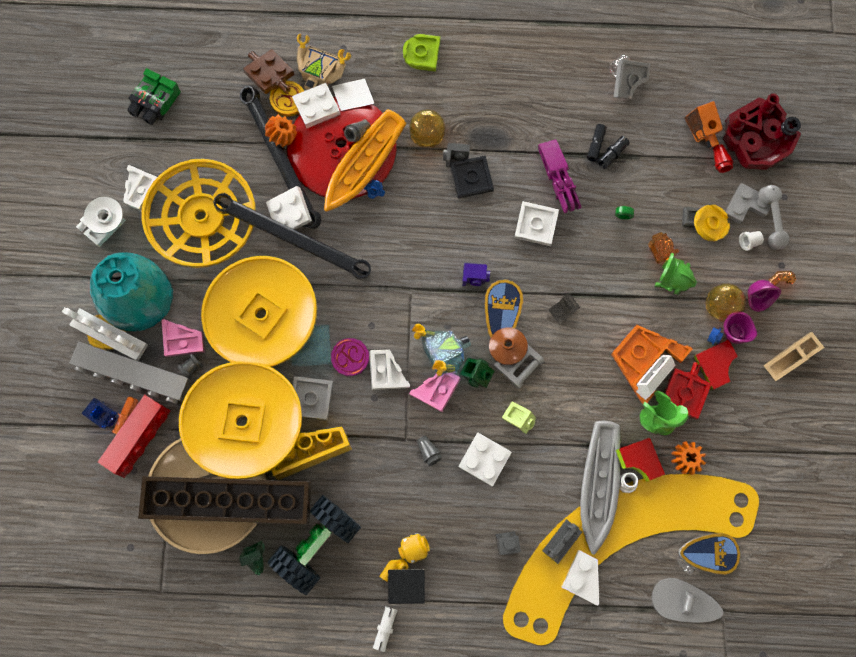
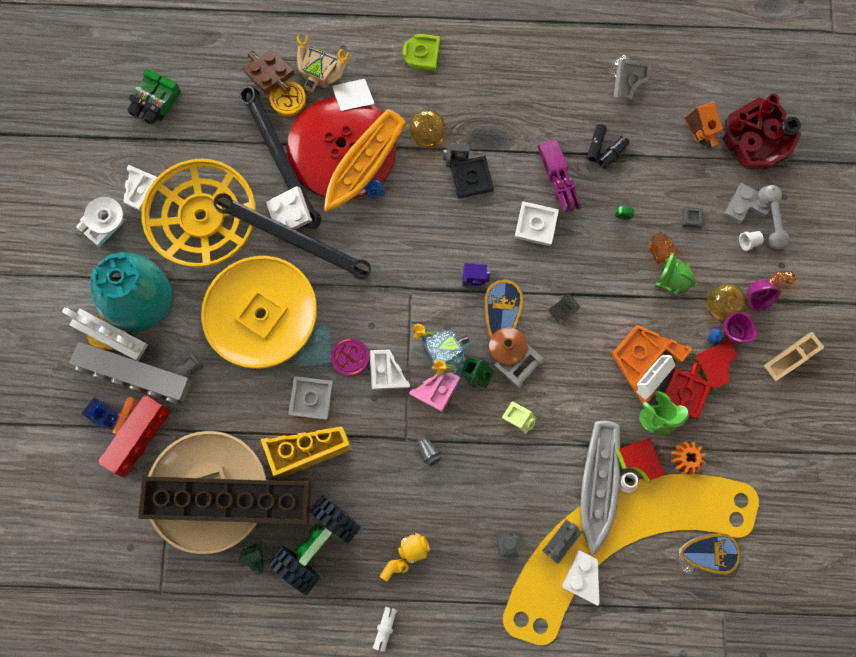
(181, 340): bright pink wing -> none
(222, 397): yellow dish -> none
(280, 130): orange gear -> none
(316, 105): white plate -> none
(356, 130): dark grey cone -> none
(406, 586): black sticker -> none
(484, 459): white plate -> none
(684, 602): light grey shield -> none
(711, 223): yellow tile -> none
(722, 159): red cone -> none

